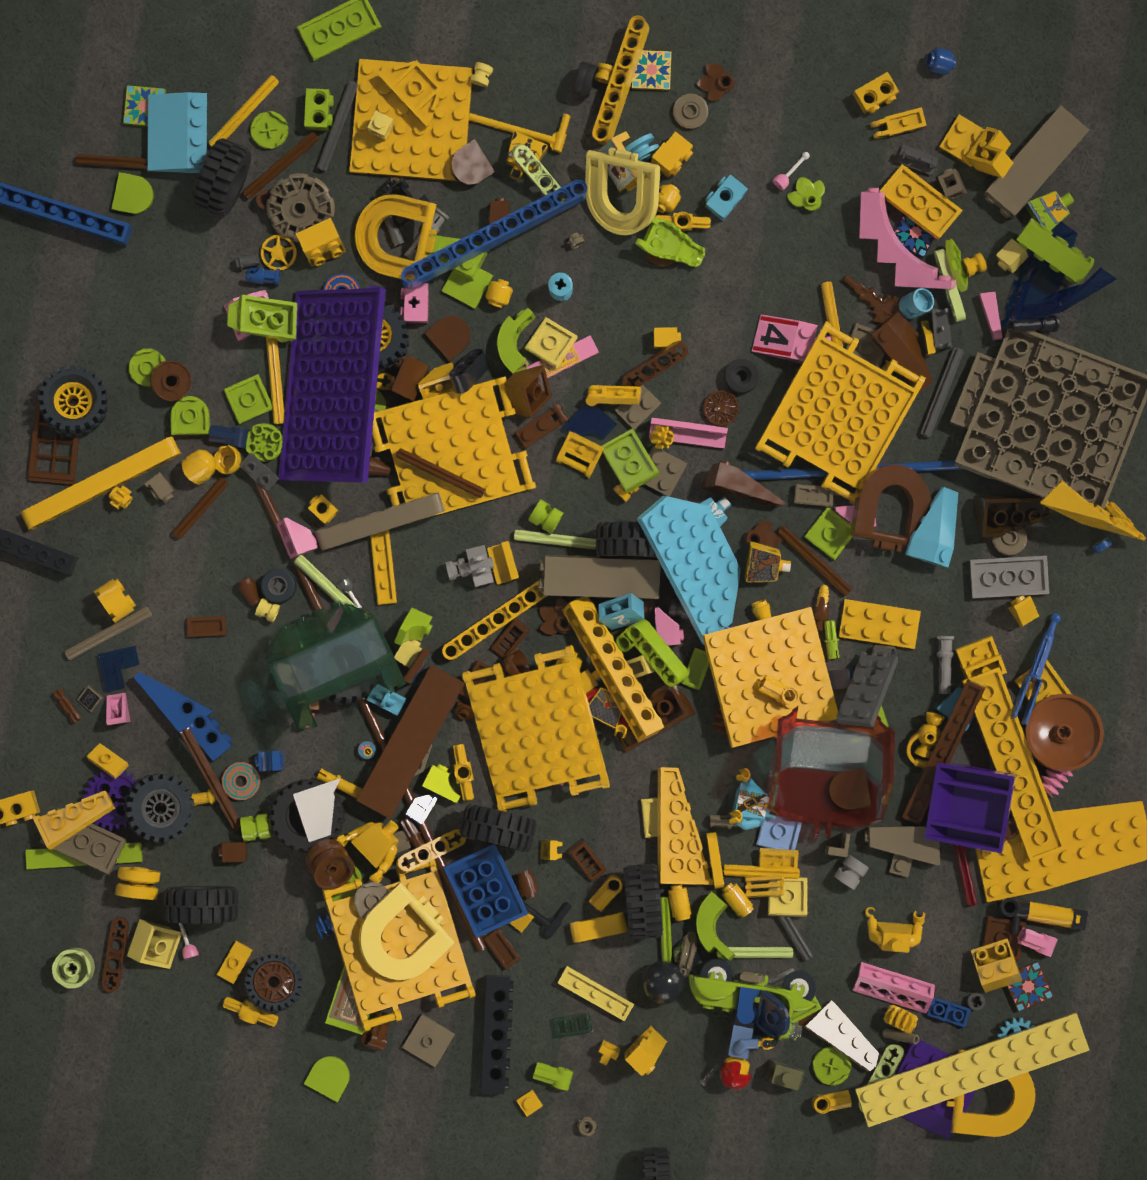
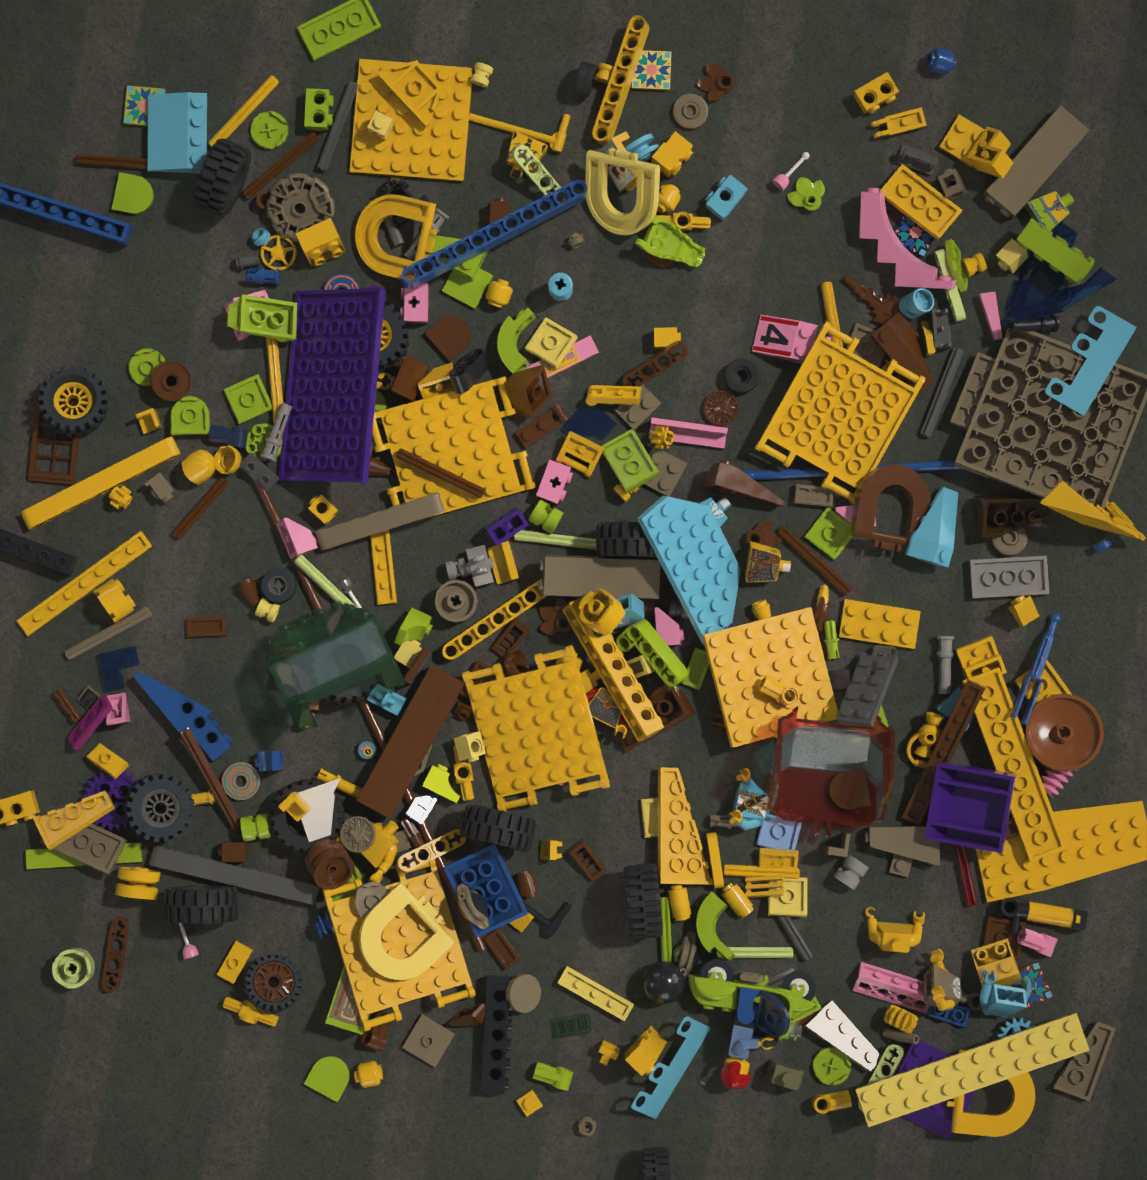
(84, 583): none -> yellow tile
(90, 722): none -> magenta tile
(149, 421): none -> yellow panel
(154, 944): light yellow slope -> none
(234, 875): none -> dark grey beam
(260, 237): none -> medium azure plate
(273, 442): none -> light grey pin
(295, 806): none -> yellow panel
(357, 834): none -> dark tan wheel
(369, 1074): none -> yellow head
(450, 591): none -> dark tan wheel
(469, 746): none -> light yellow brick
(470, 164): tile -> none
(470, 1017): none -> reddish brown slope
(472, 906): none -> dark tan hat
(506, 526): none -> dark purple brick
(523, 993): none -> dark tan tile
(553, 471): none -> bright pink brick
(598, 927): yellow beam -> none
(601, 611): none -> yellow brick
(605, 893): yellow piece -> none
(672, 1074): none -> medium azure piece
(941, 986): none -> torso
(1001, 999): none -> medium azure torso
(1084, 1069): none -> dark tan wing
(1099, 362): none -> medium azure piece

